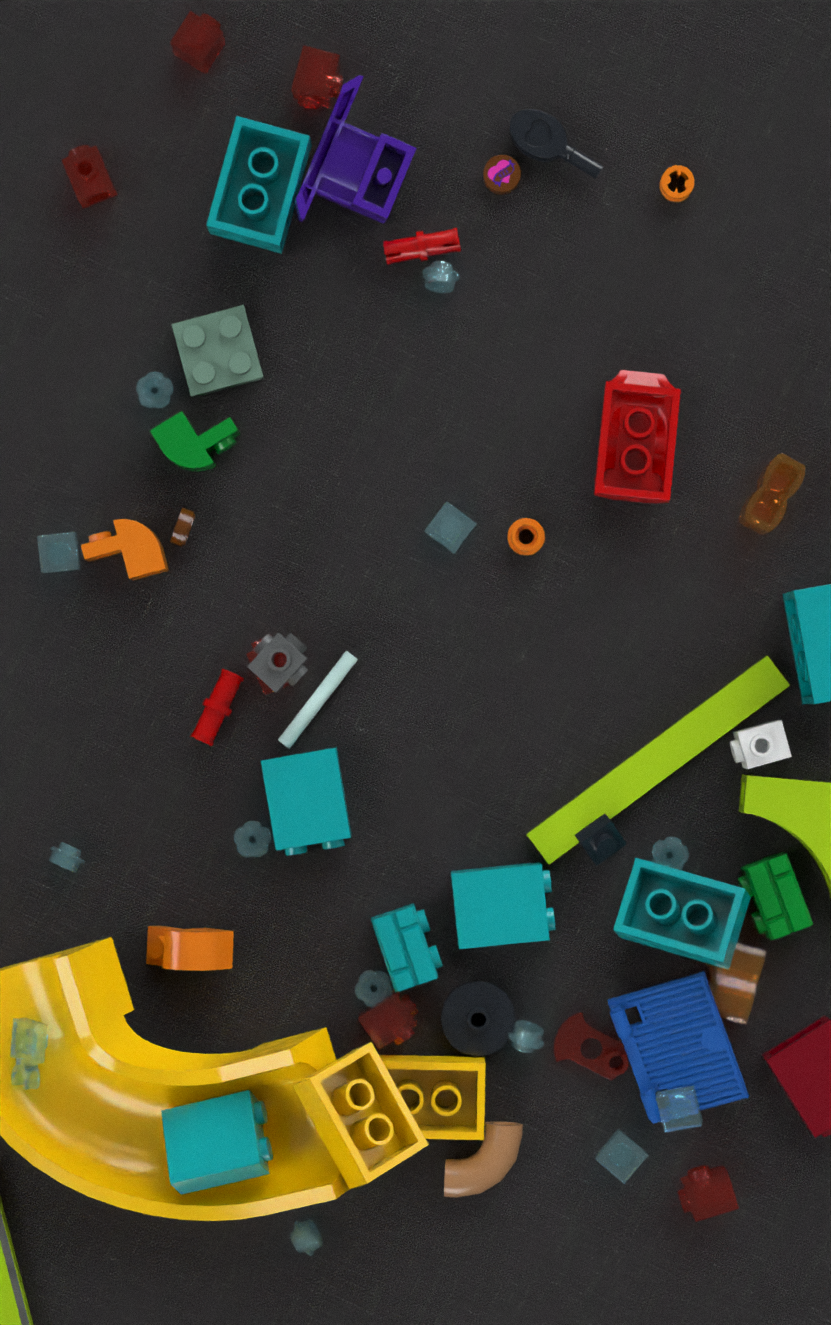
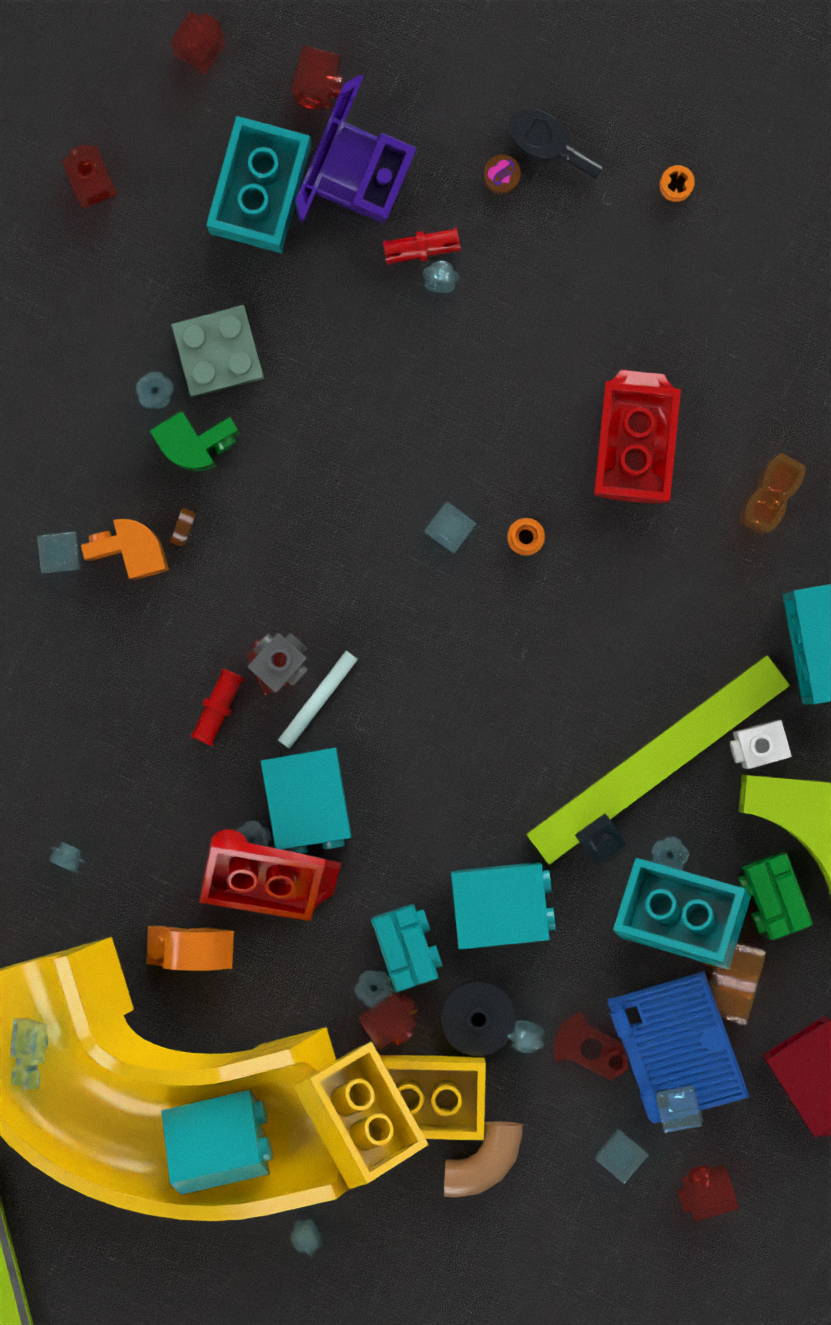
(265, 878): none -> red slope

